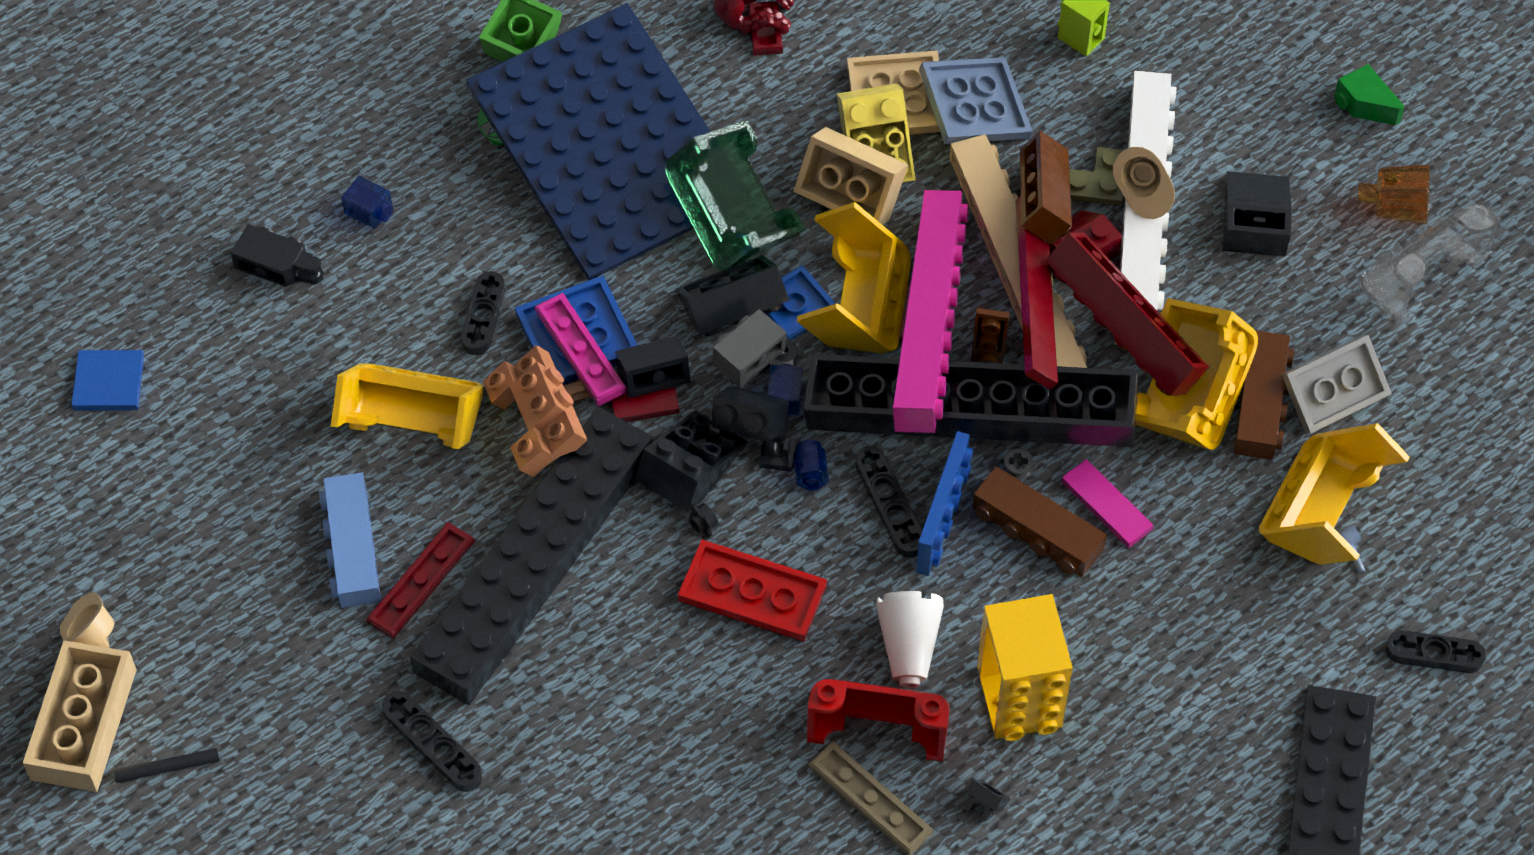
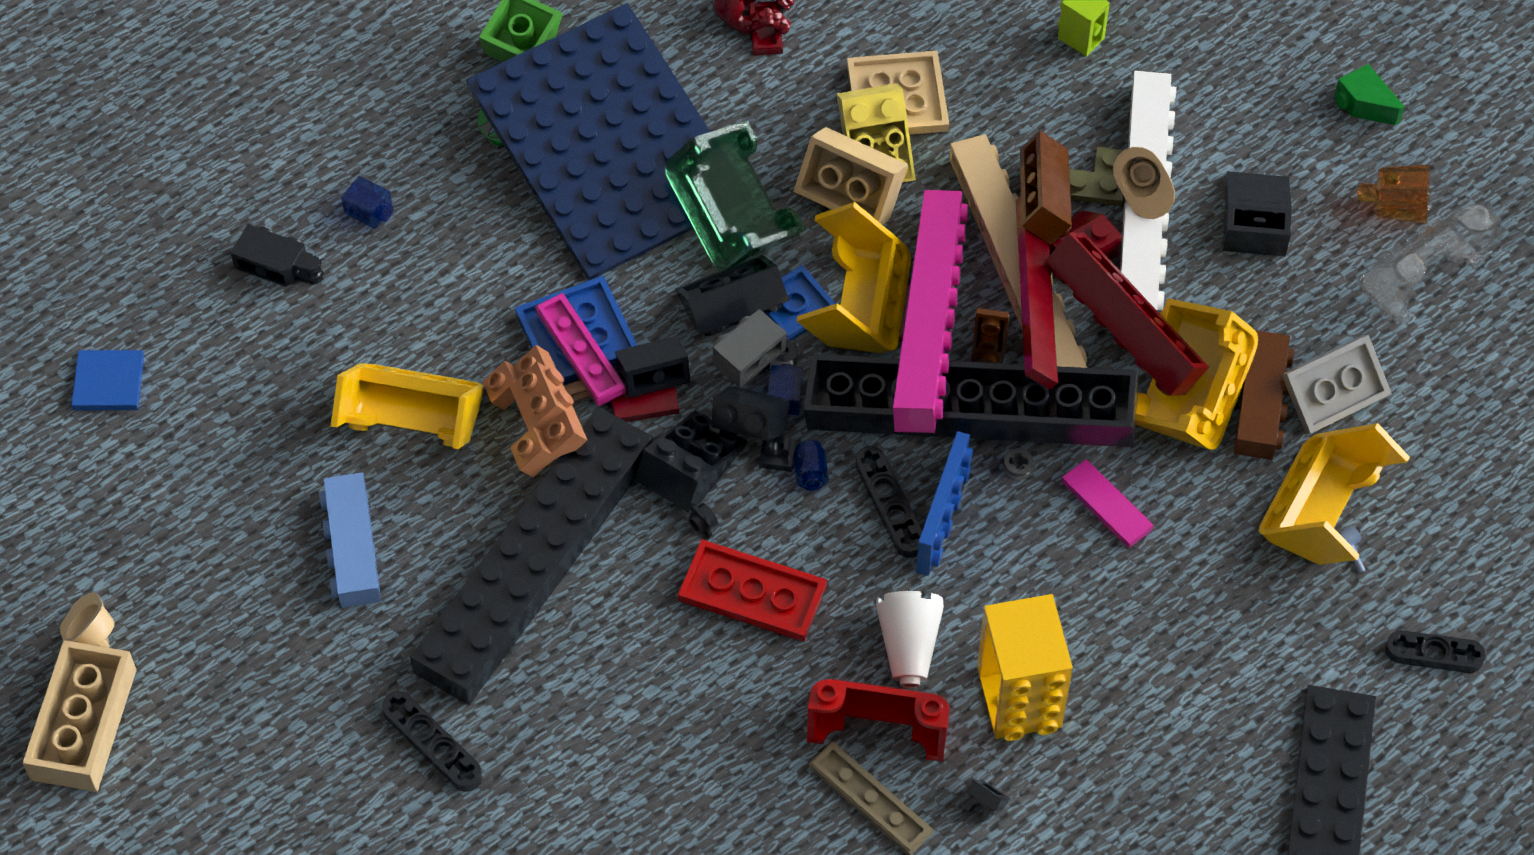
(166, 765): black bar -> none
(420, 580): dark red tile -> none
(478, 302): black beam -> none
(975, 99): sand blue plate -> none
(1039, 522): reddish brown brick -> none

